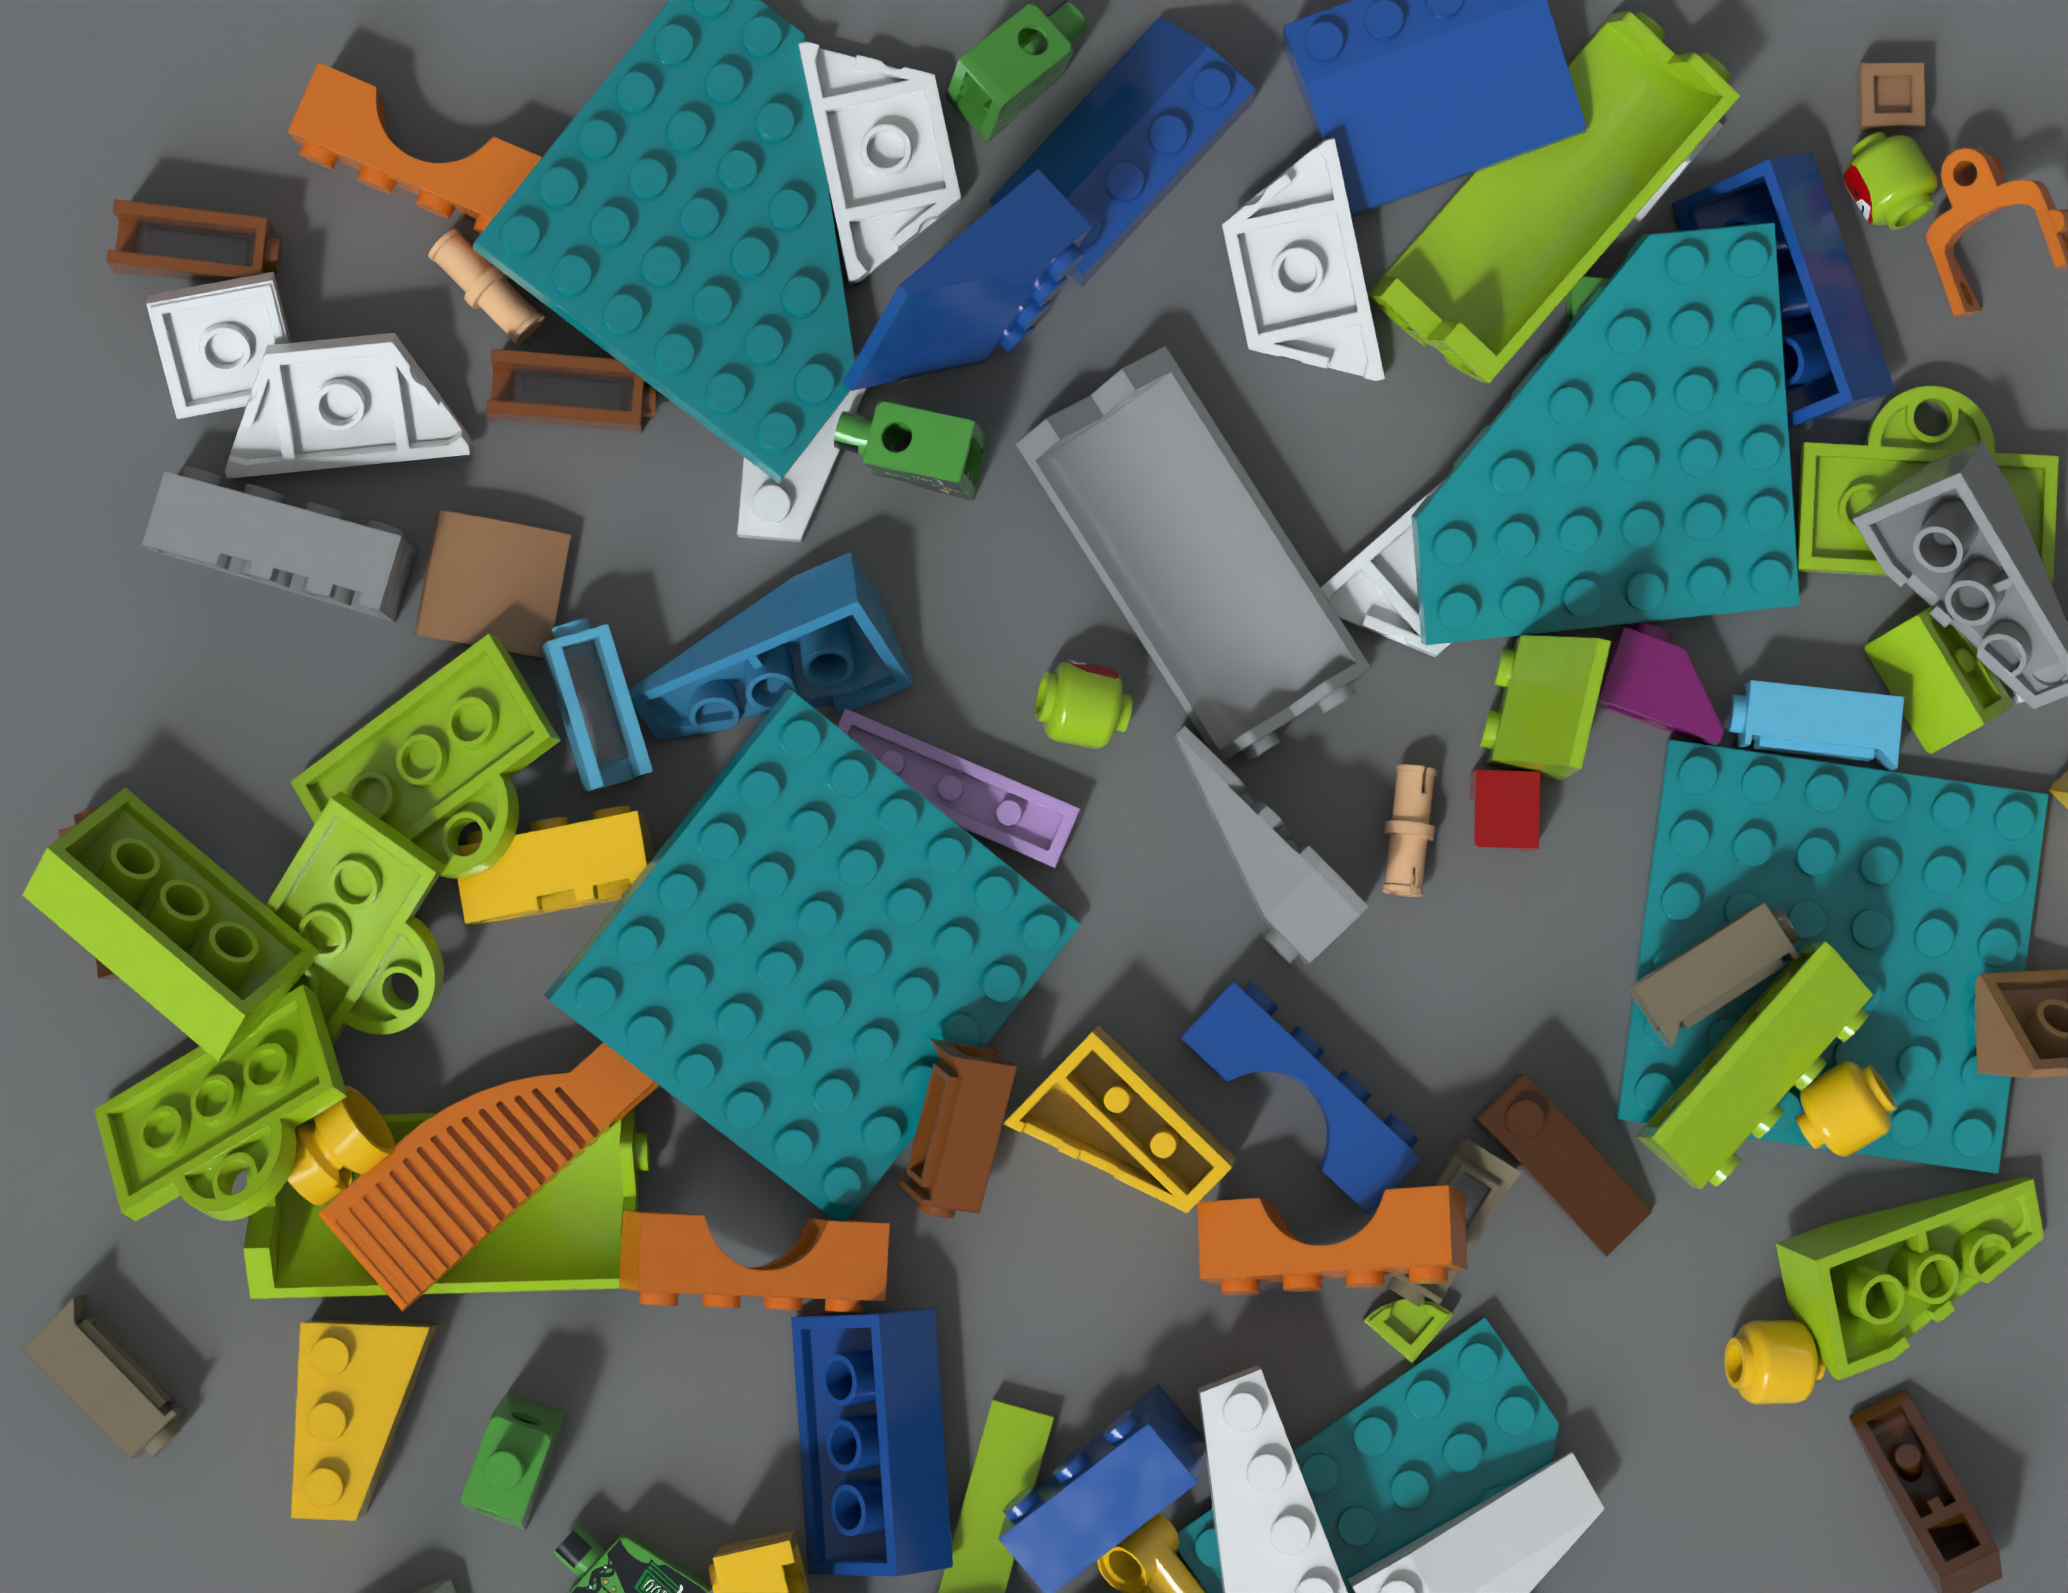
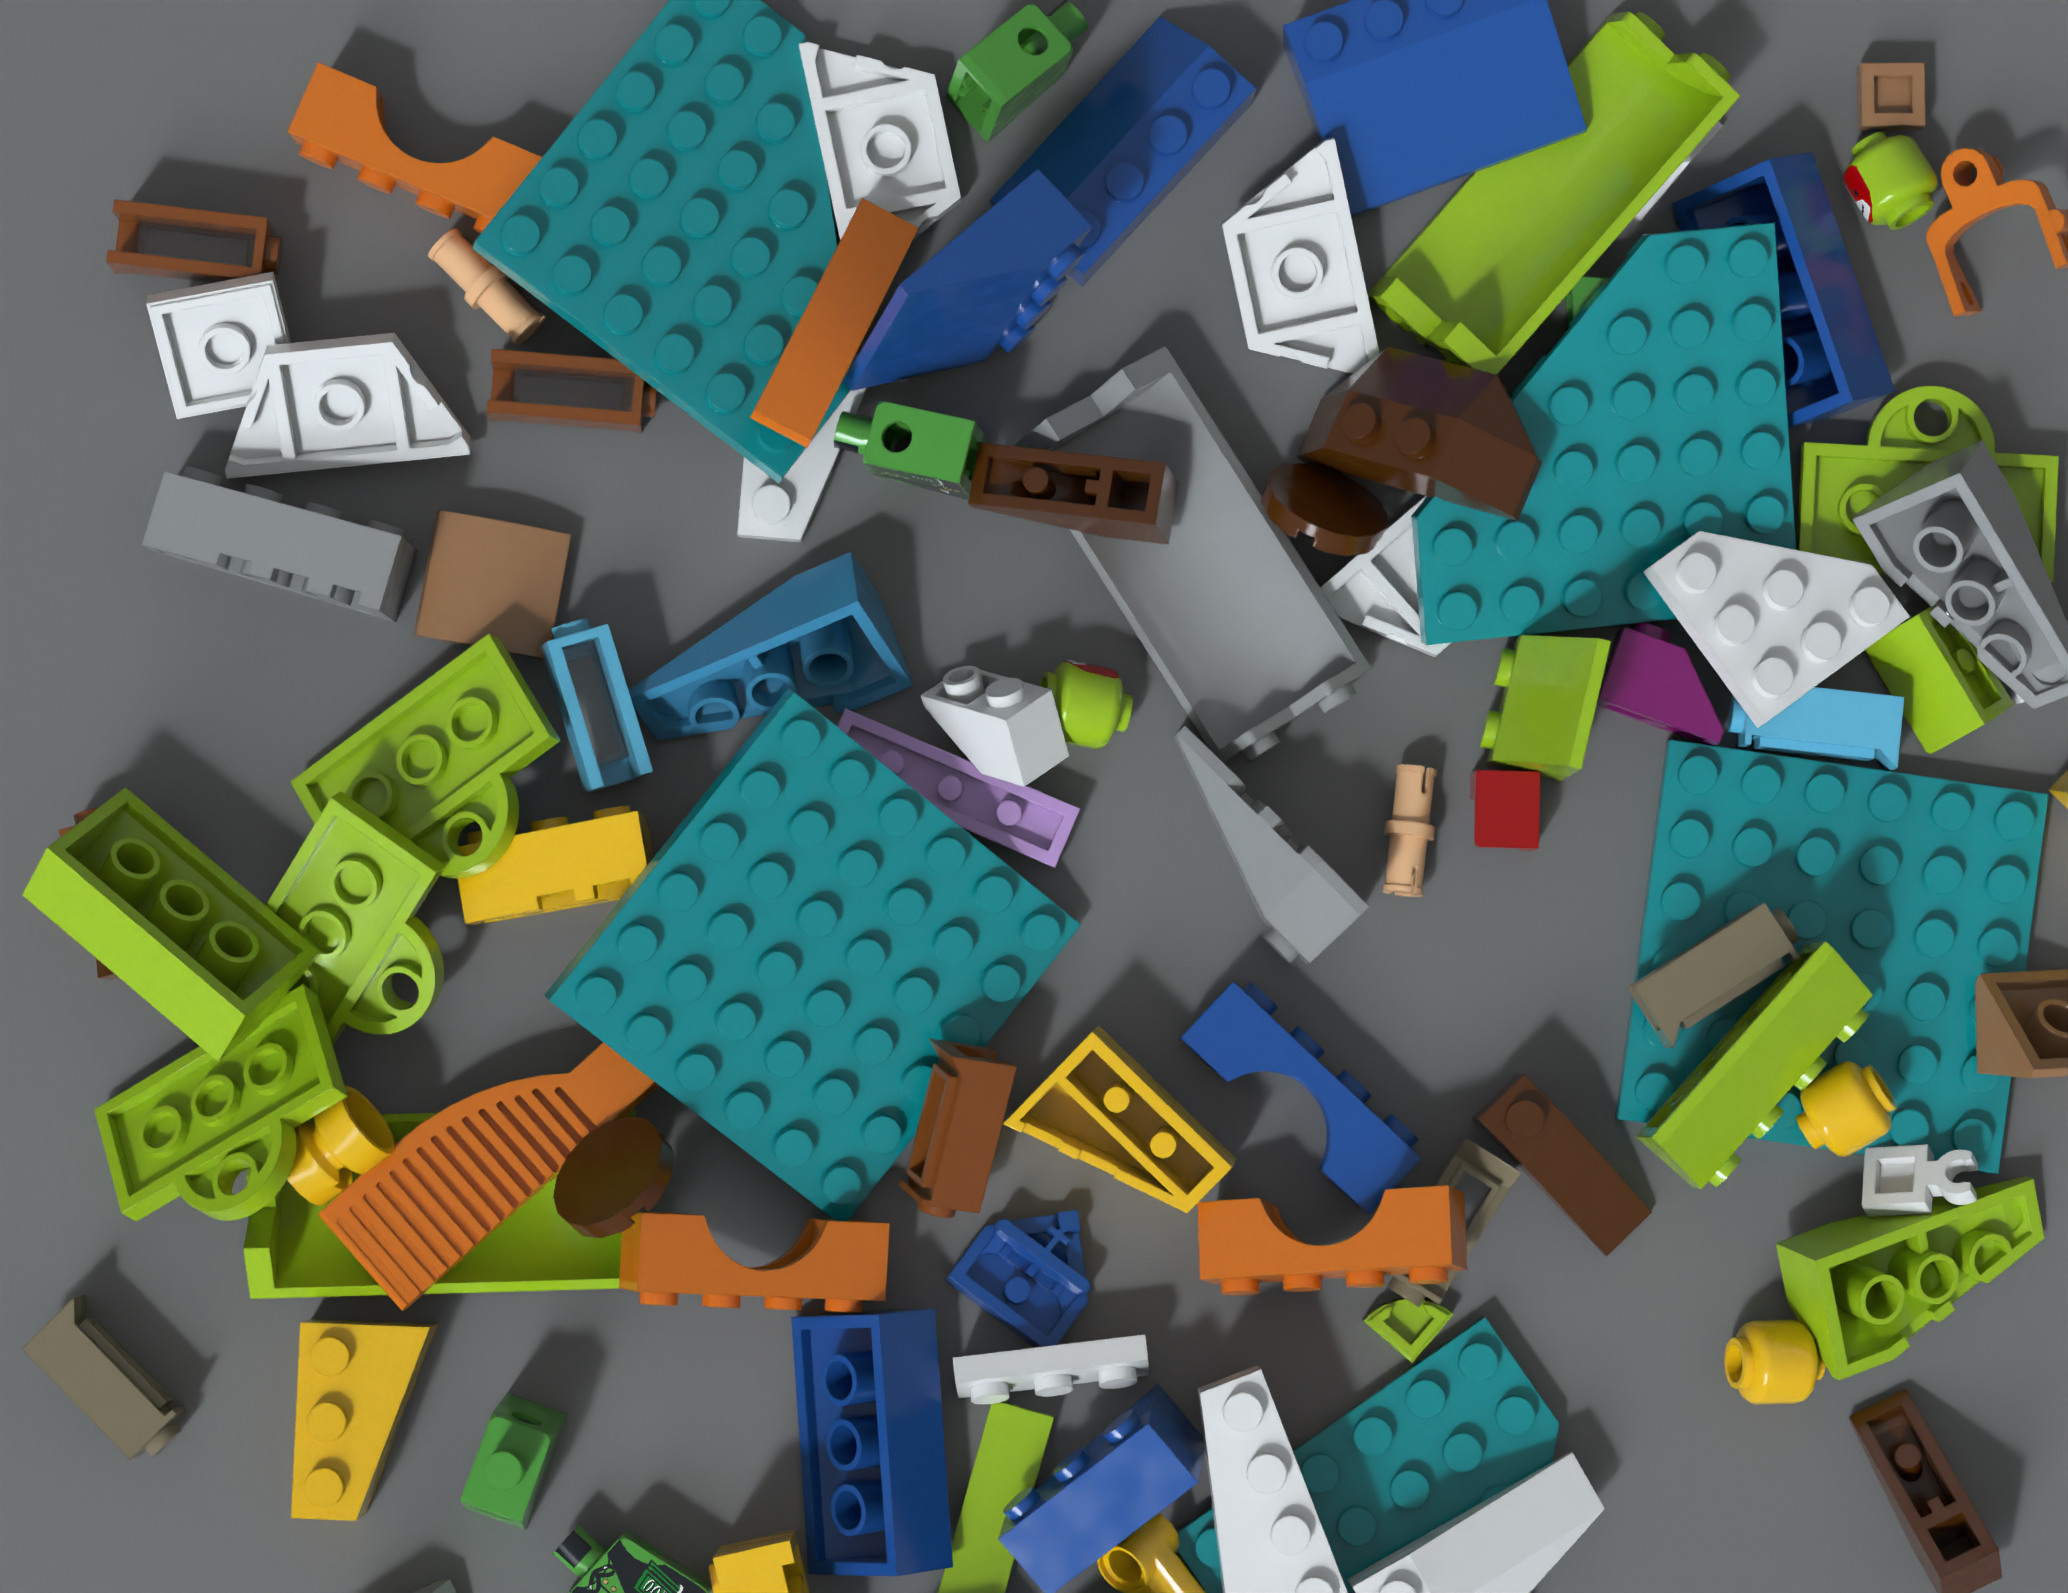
(613, 1176): none -> reddish brown tile
(834, 323): none -> orange slope
(999, 723): none -> white slope
(1027, 1275): none -> blue slope
(1051, 1369): none -> white plate
(1077, 491): none -> reddish brown slope
(1324, 506): none -> reddish brown tile
(1427, 432): none -> reddish brown wedge
(1773, 614): none -> white plate
(1907, 1177): none -> white plate

